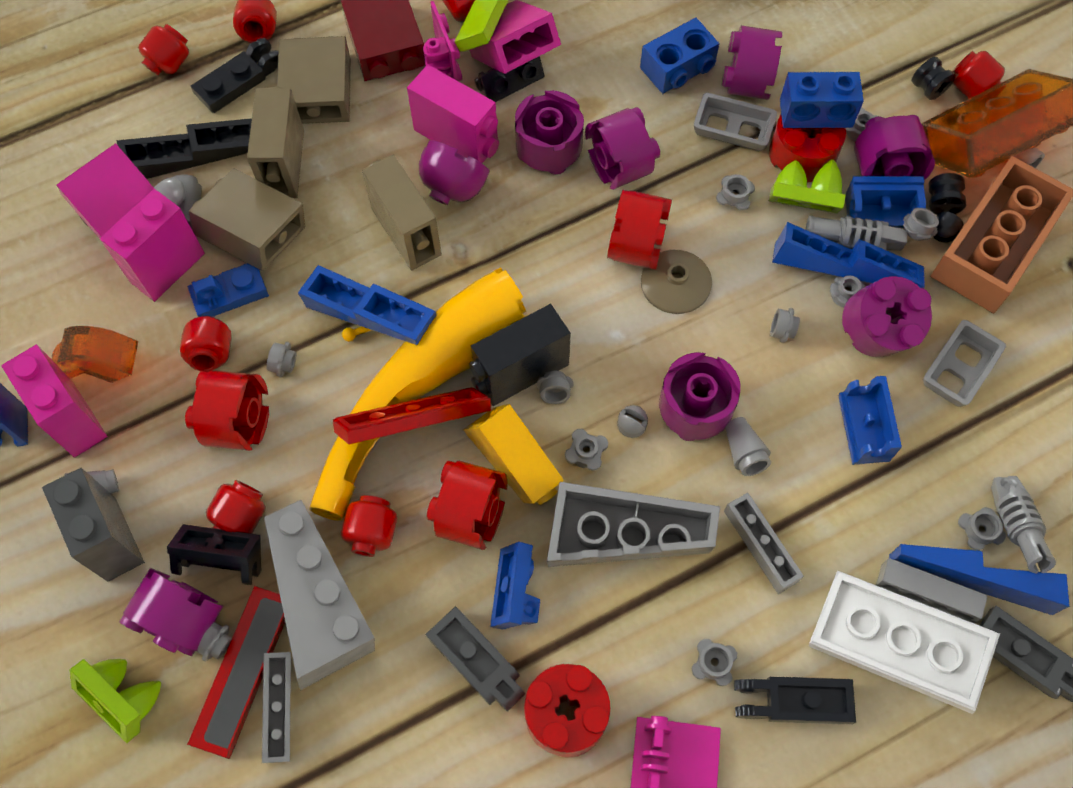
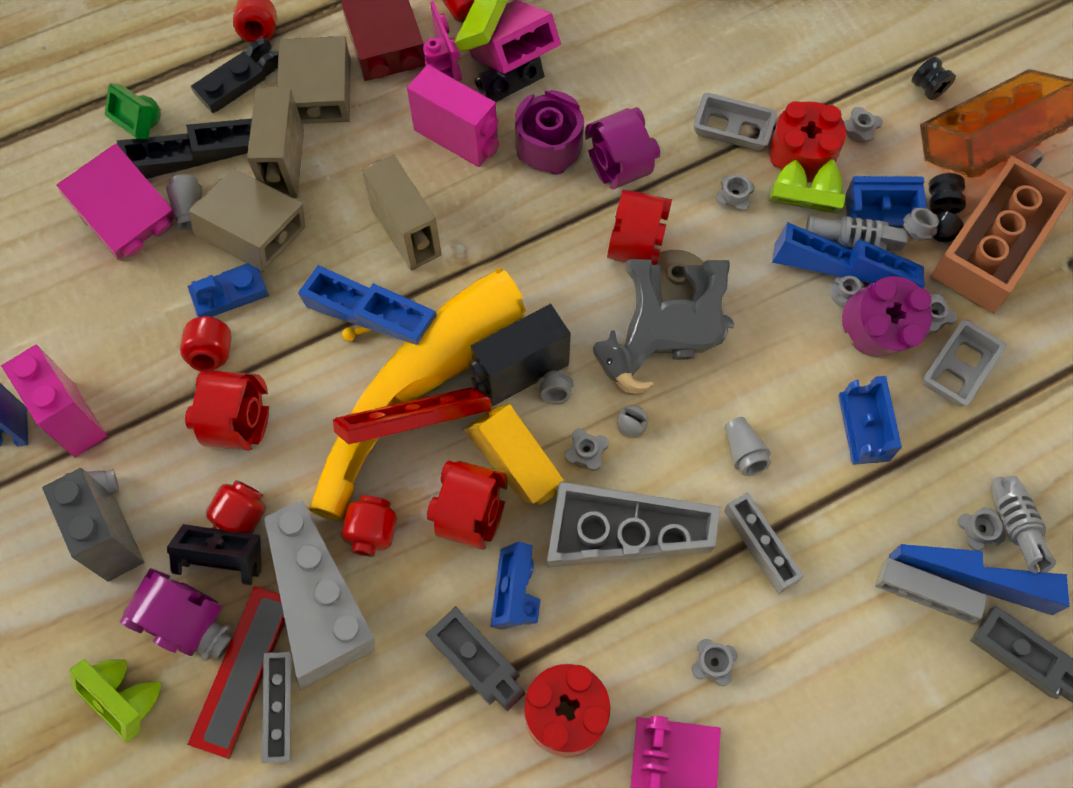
(95, 353): clear orange brick -> none
(132, 112): none -> green tile
(153, 244): dark pink brick -> none
(163, 50): red head -> none
(172, 189): light grey hinge -> none
(281, 359): light grey plate -> none
(450, 174): magenta cylinder -> none
(669, 325): none -> dark grey animal
(679, 55): blue brick -> none
(699, 396): magenta brick -> none
(753, 62): magenta brick -> none
(784, 325): light grey plate -> none
(800, 700): black hinge -> none
(821, 99): blue brick -> none
(894, 148): magenta brick -> none
(905, 641): white tile -> none
(944, 316): none -> light grey plate
(977, 73): red head -> none

